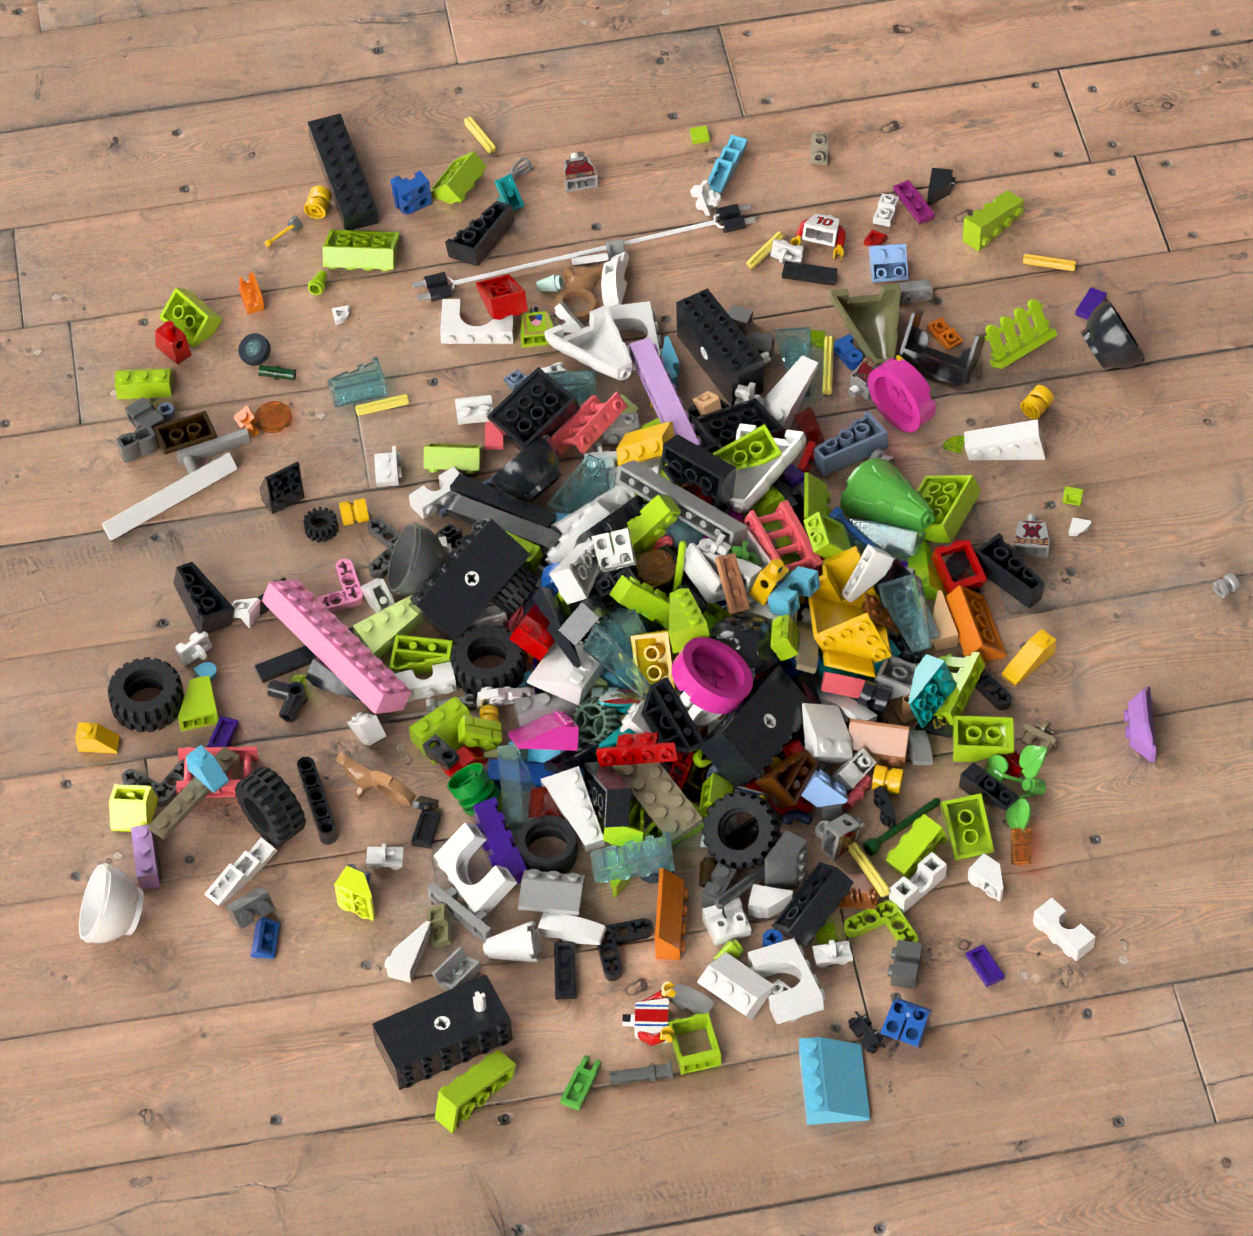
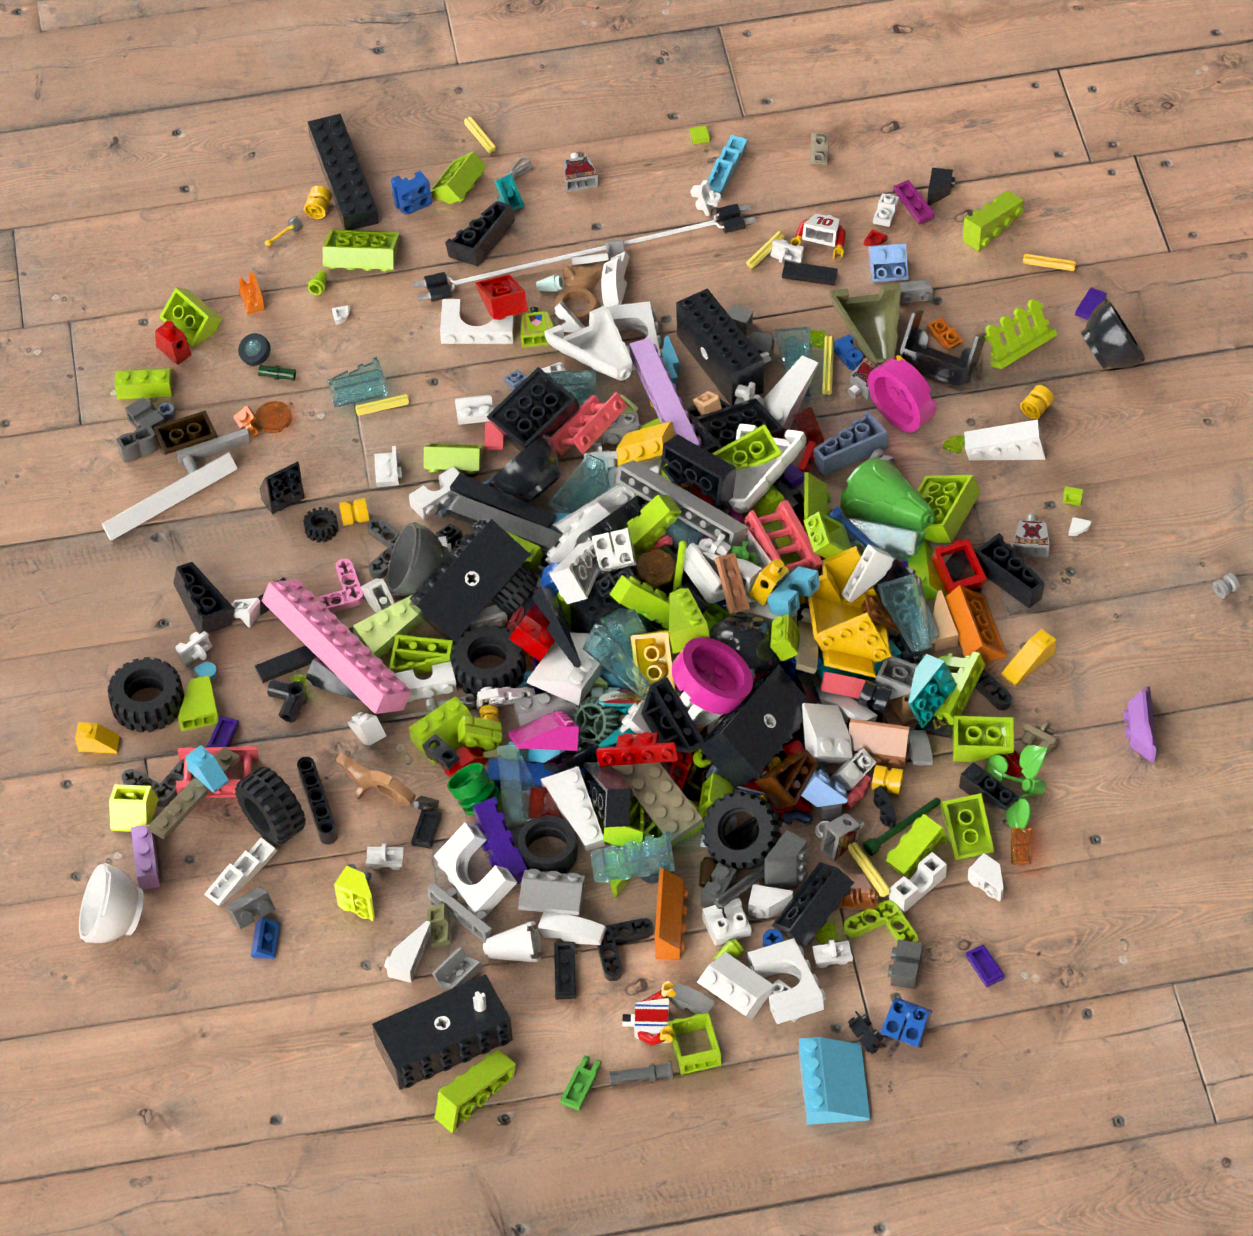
(583, 619): container -> none
(1074, 941): white arch -> none

